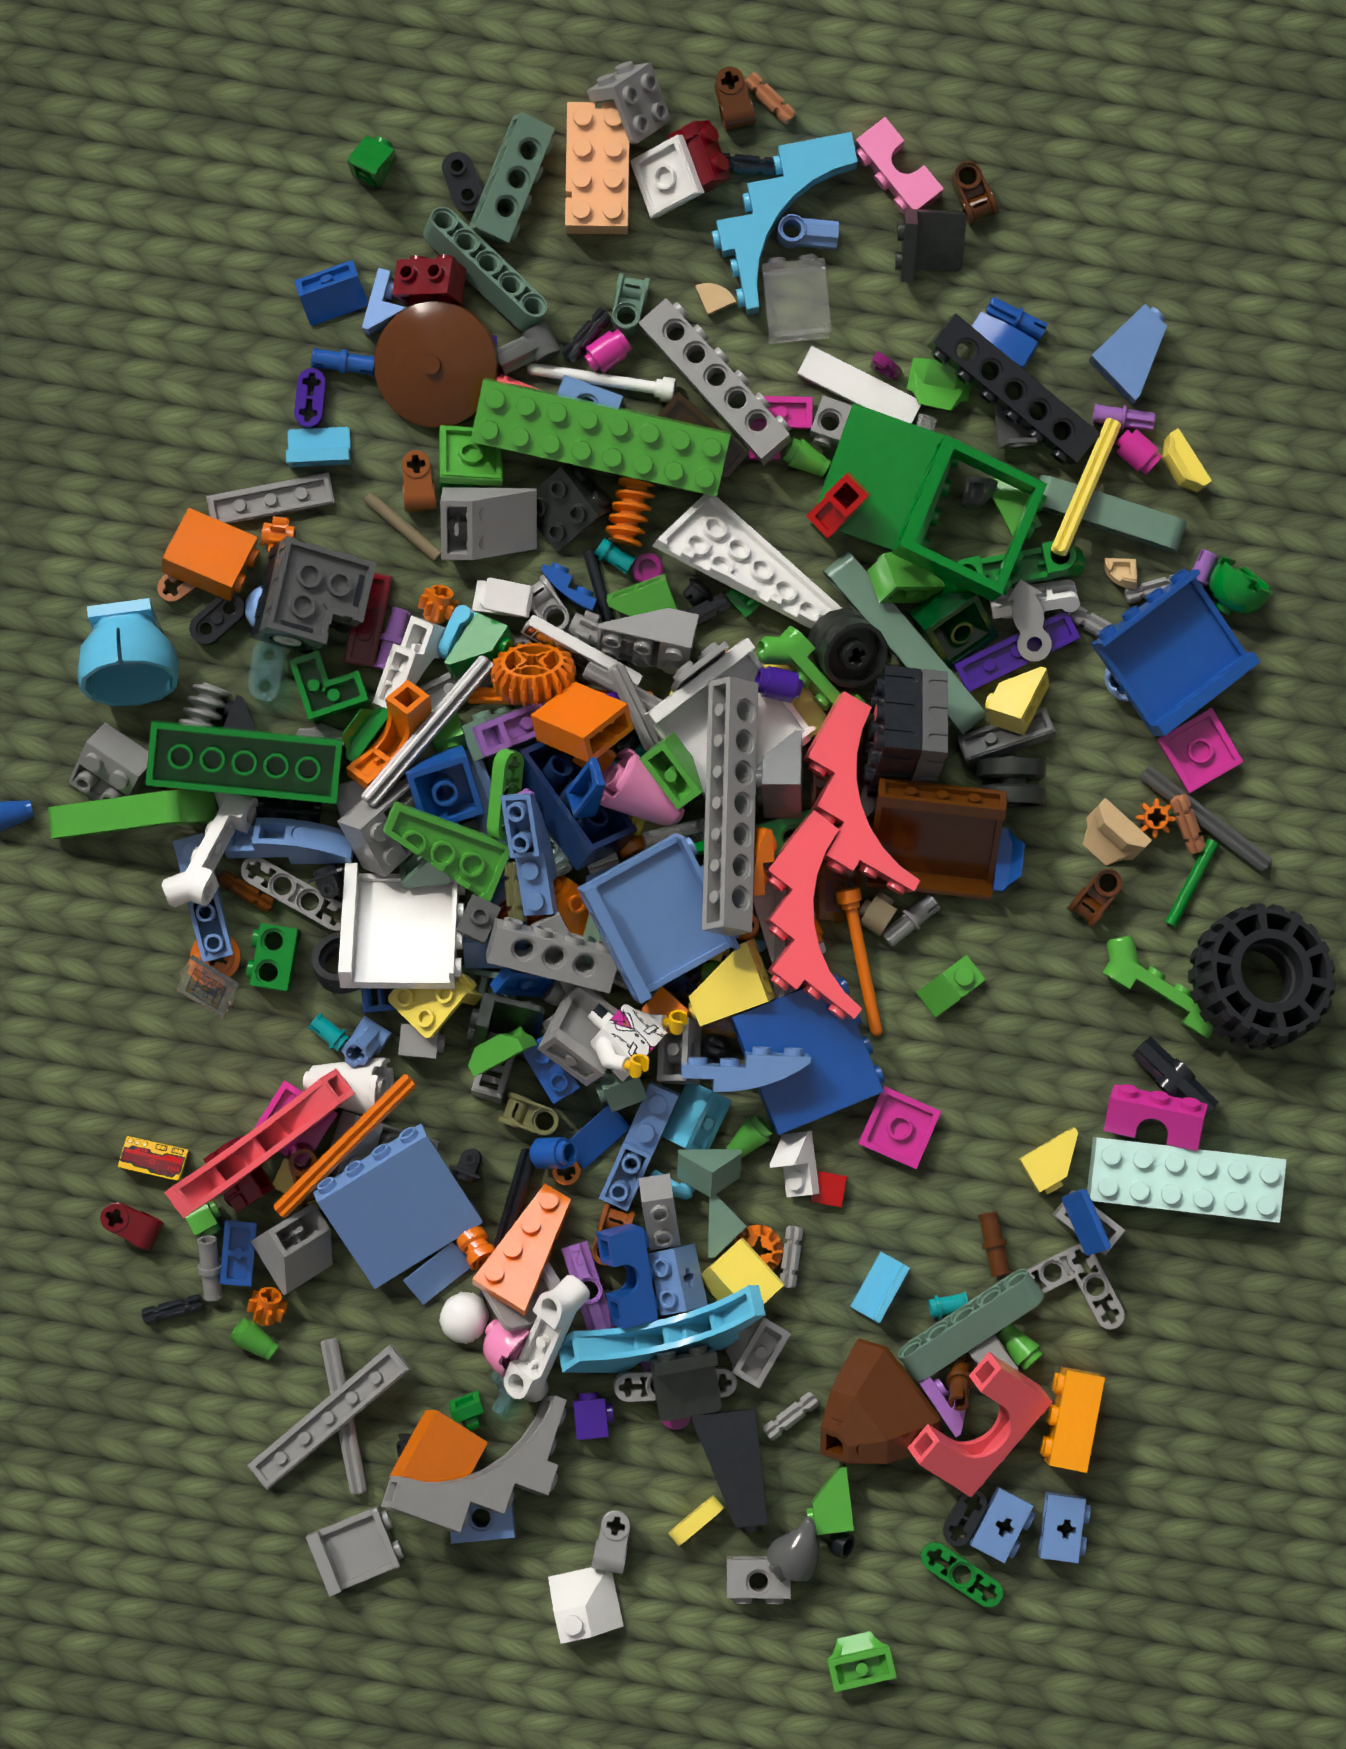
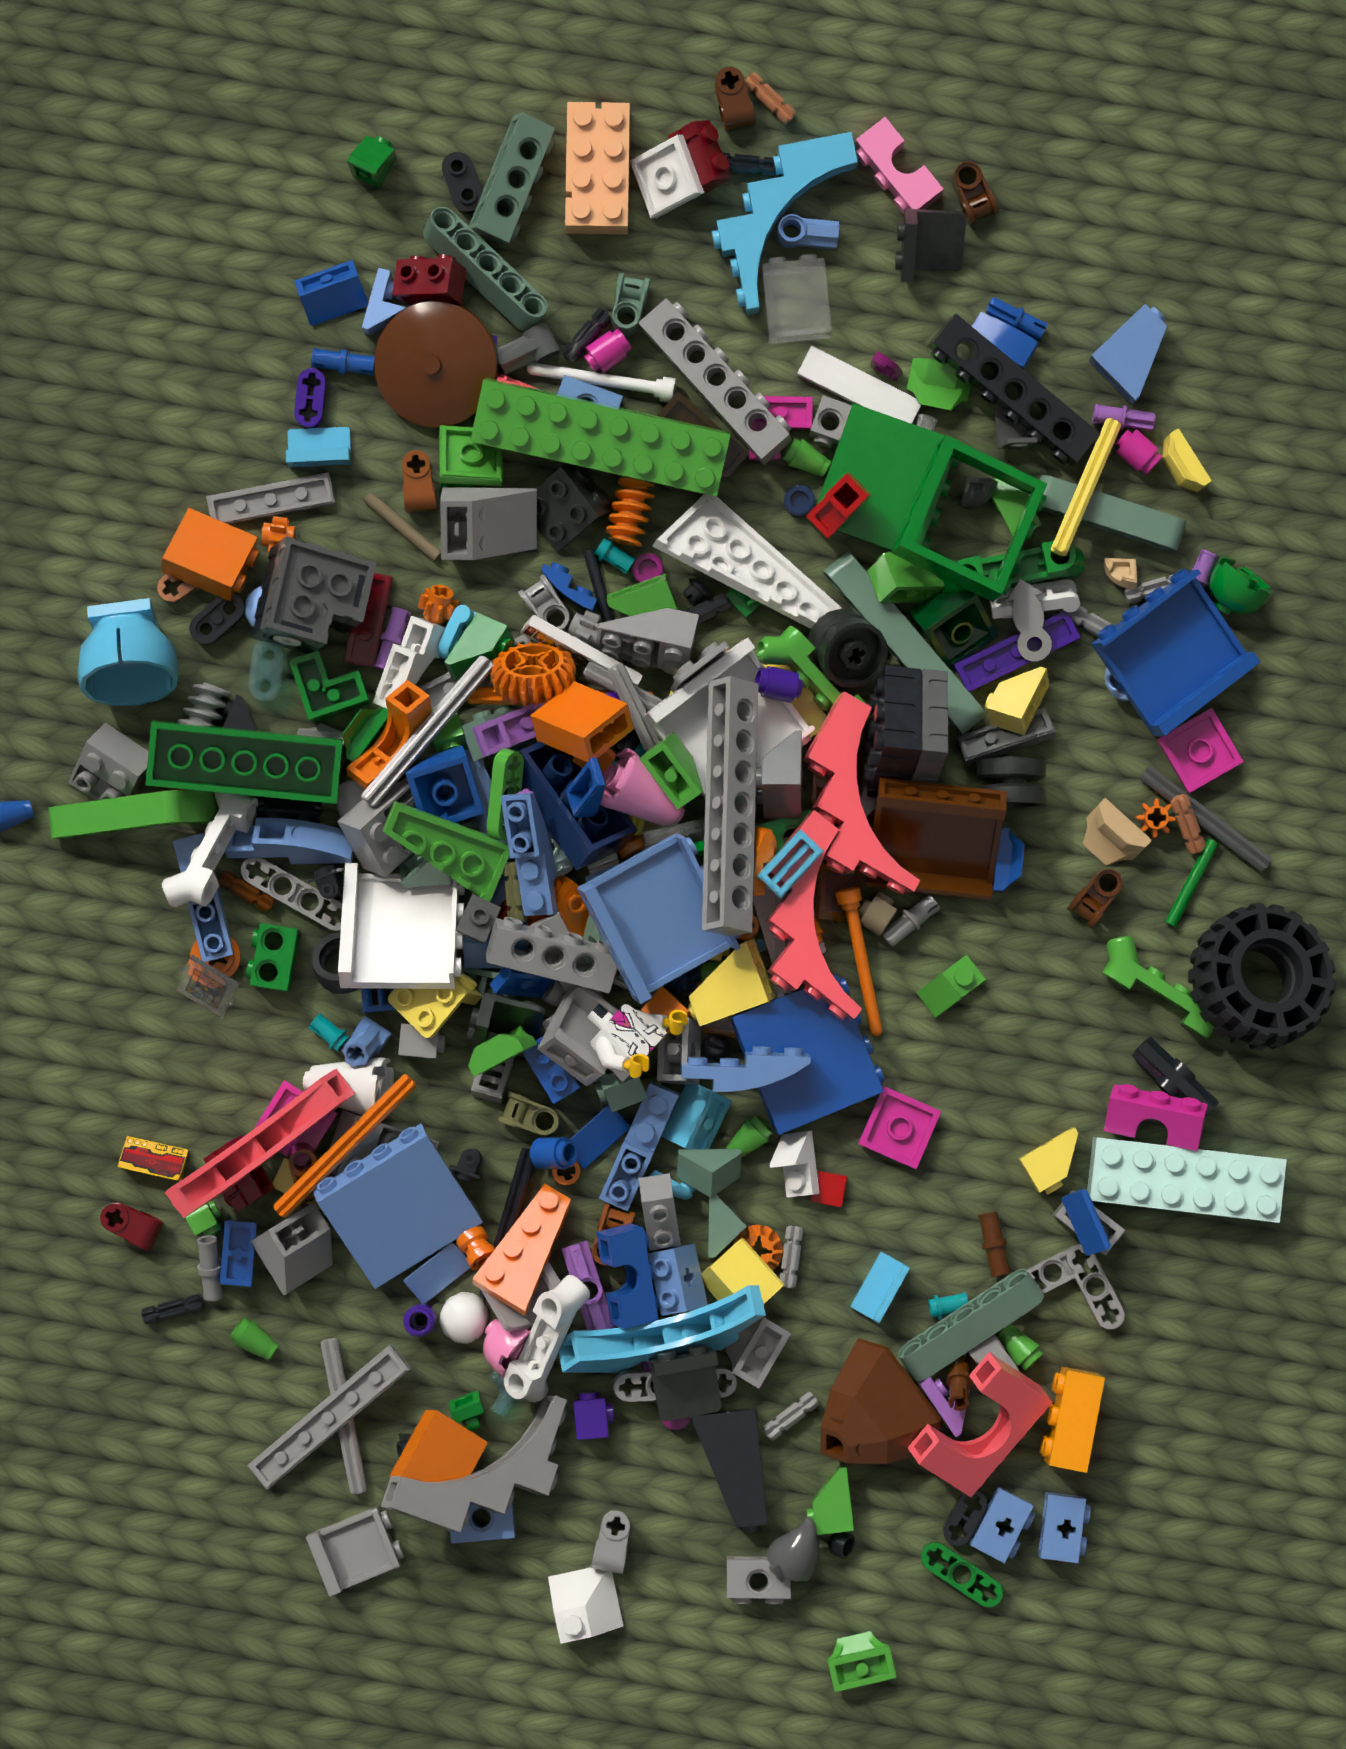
(267, 1306): orange gear -> none
(413, 1327): none -> dark purple brick
(502, 598): white slope -> none
(636, 98): light grey bracket -> none
(696, 1520): light yellow beam -> none
(714, 297): tan tile -> none
(771, 883): none -> medium azure tile
(799, 501): none -> dark blue tile

